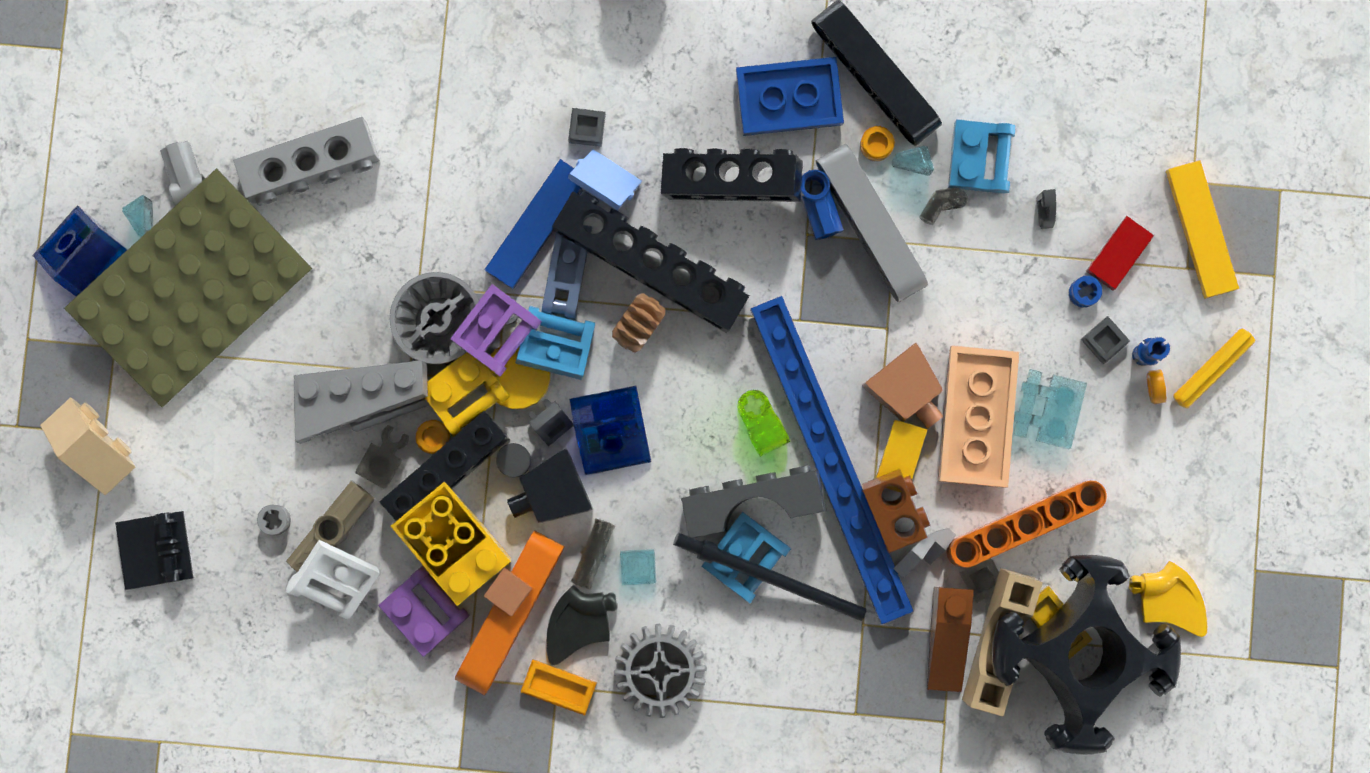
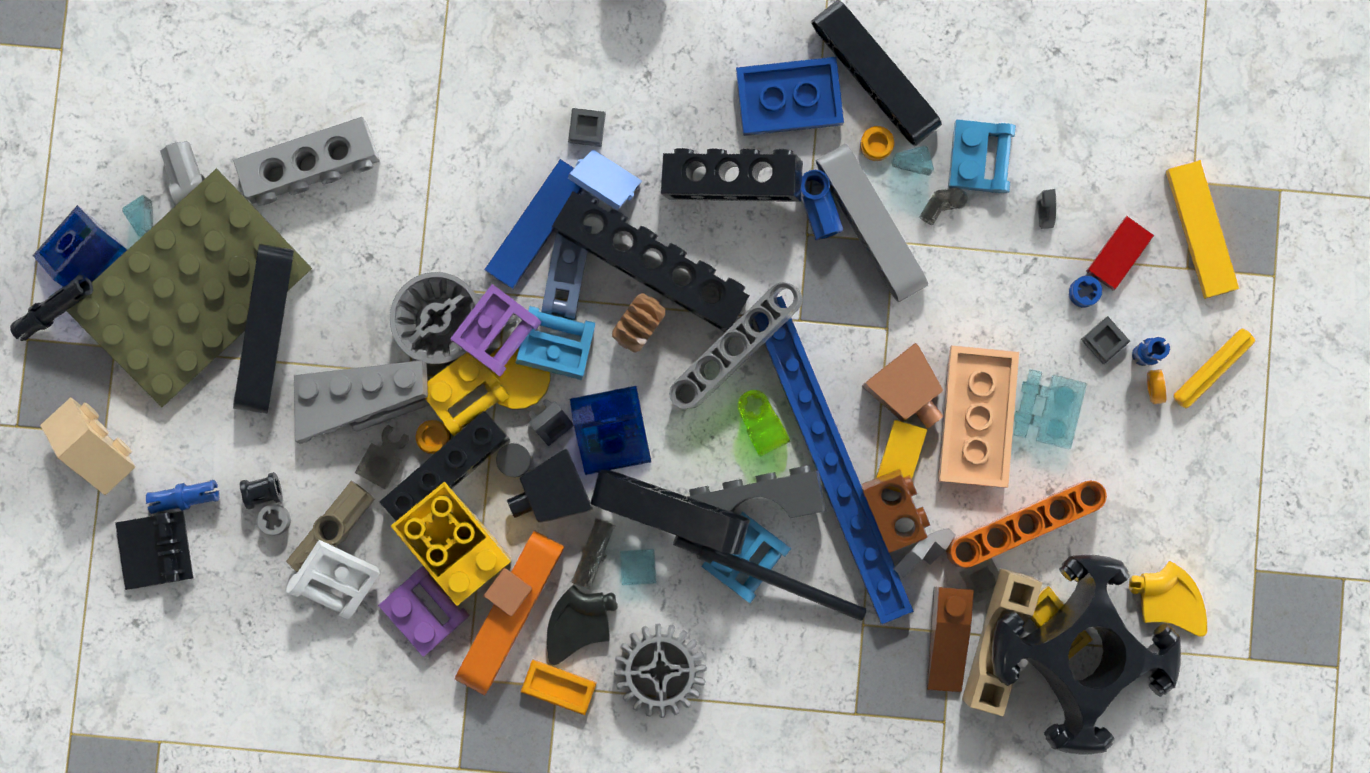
(41, 315): none -> black pin
(182, 496): none -> blue pin
(261, 490): none -> black bush
(263, 328): none -> black beam
(670, 512): none -> black beam
(719, 350): none -> light grey beam

